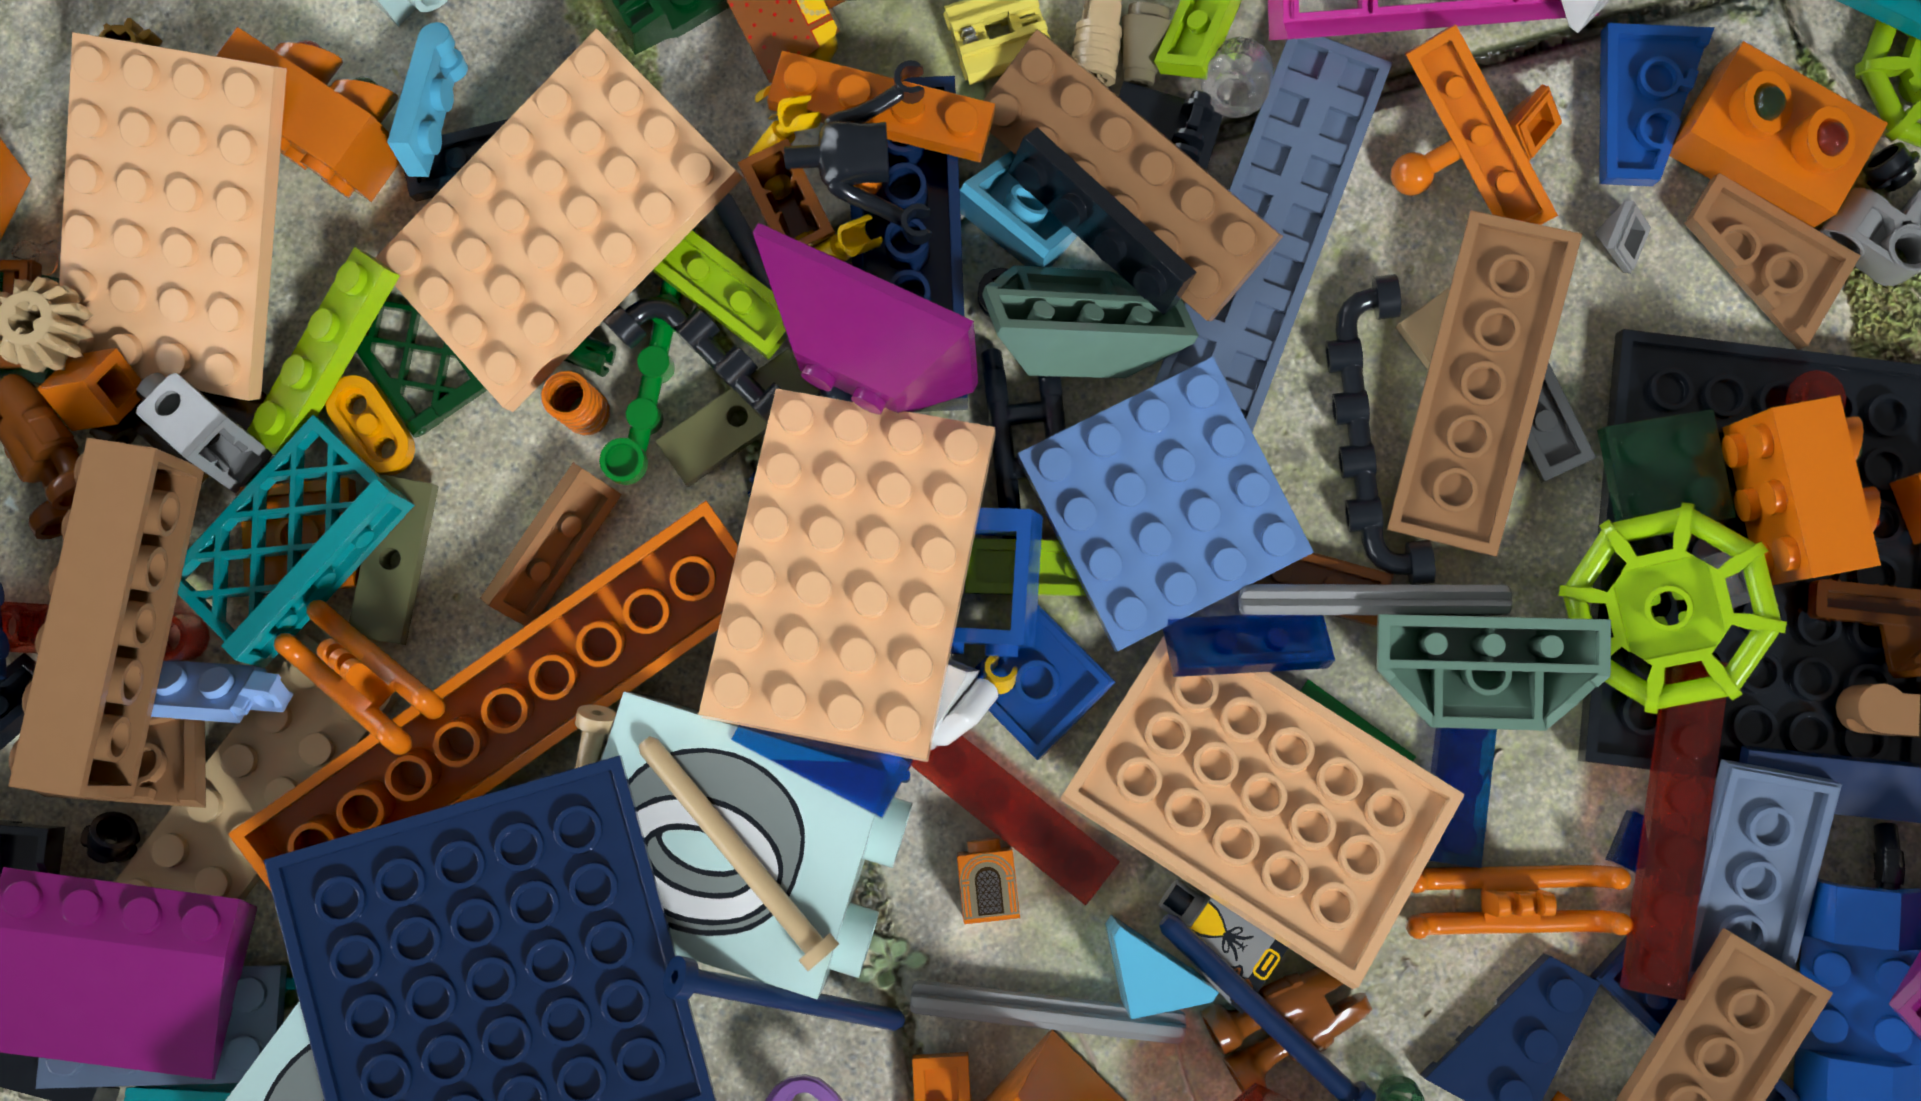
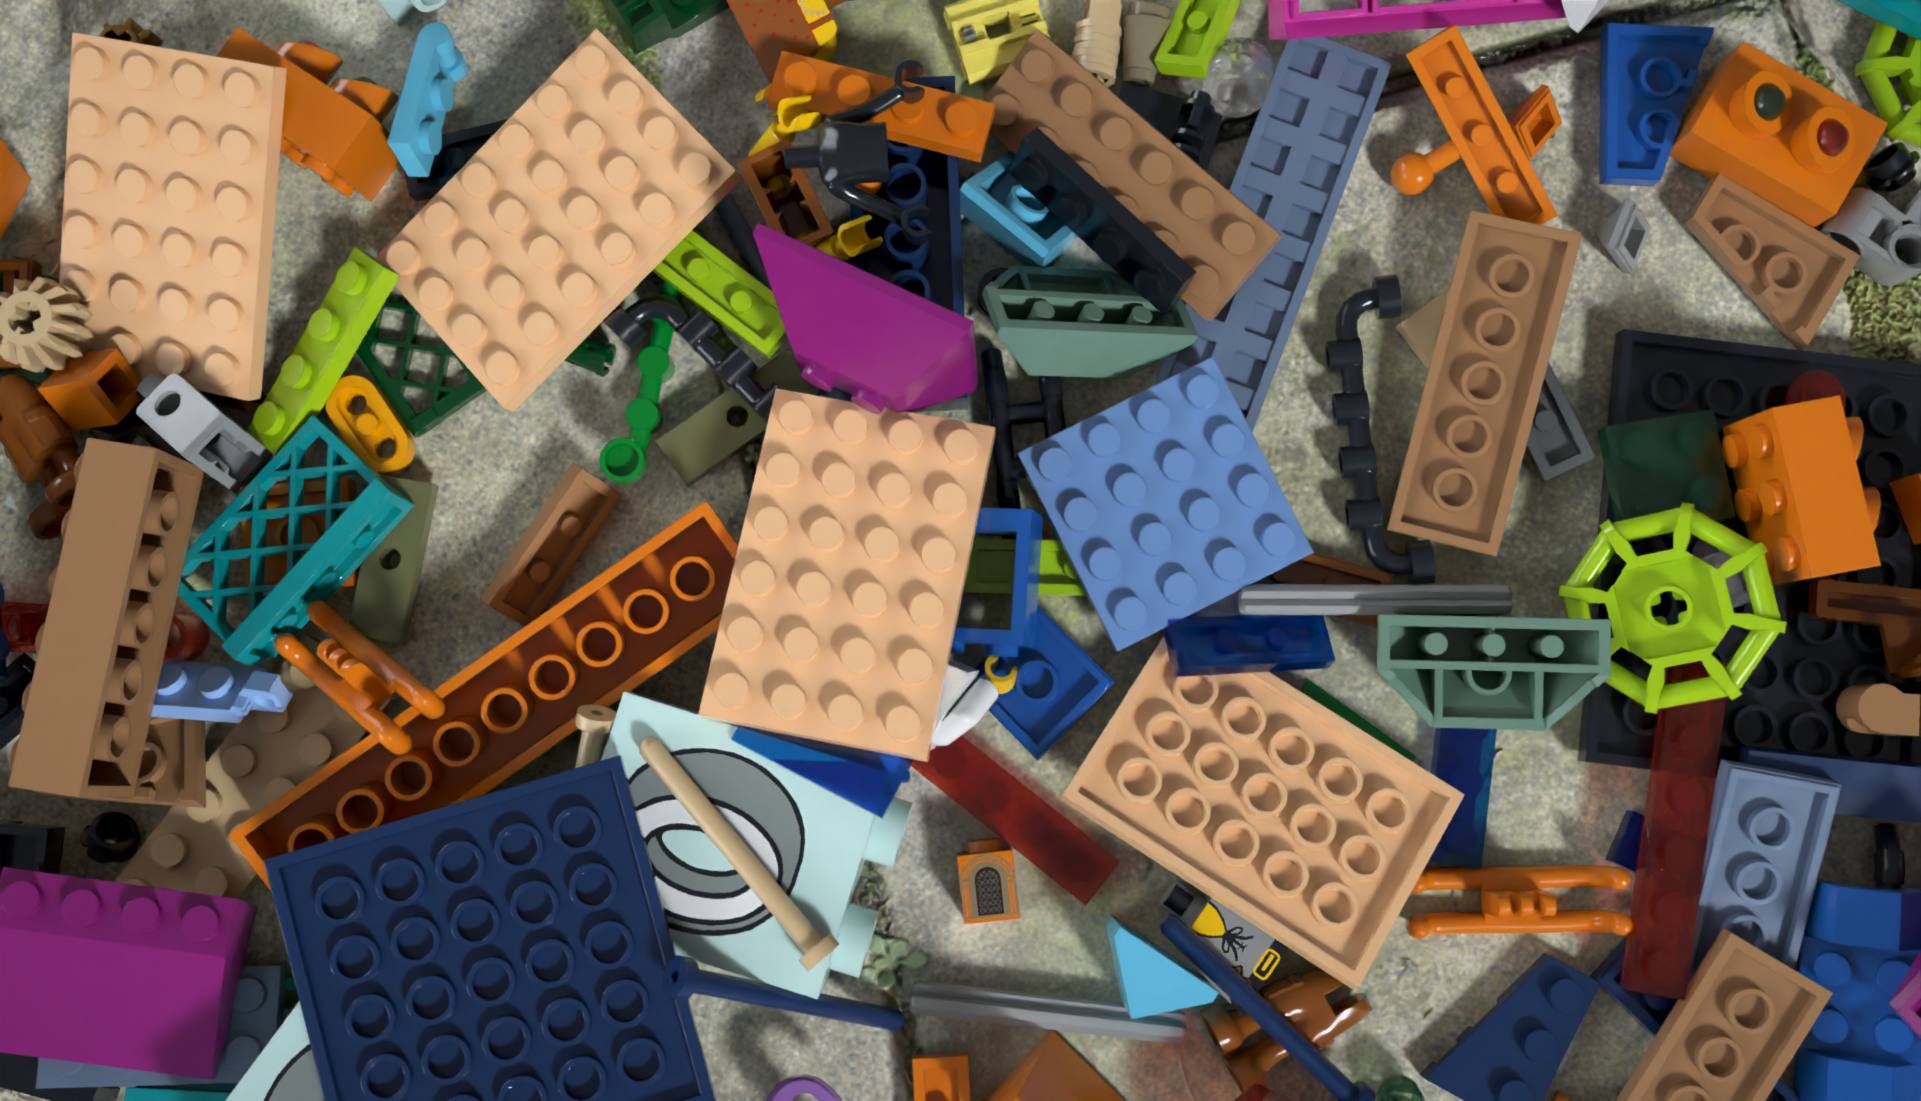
(563, 390): orange piece -> none

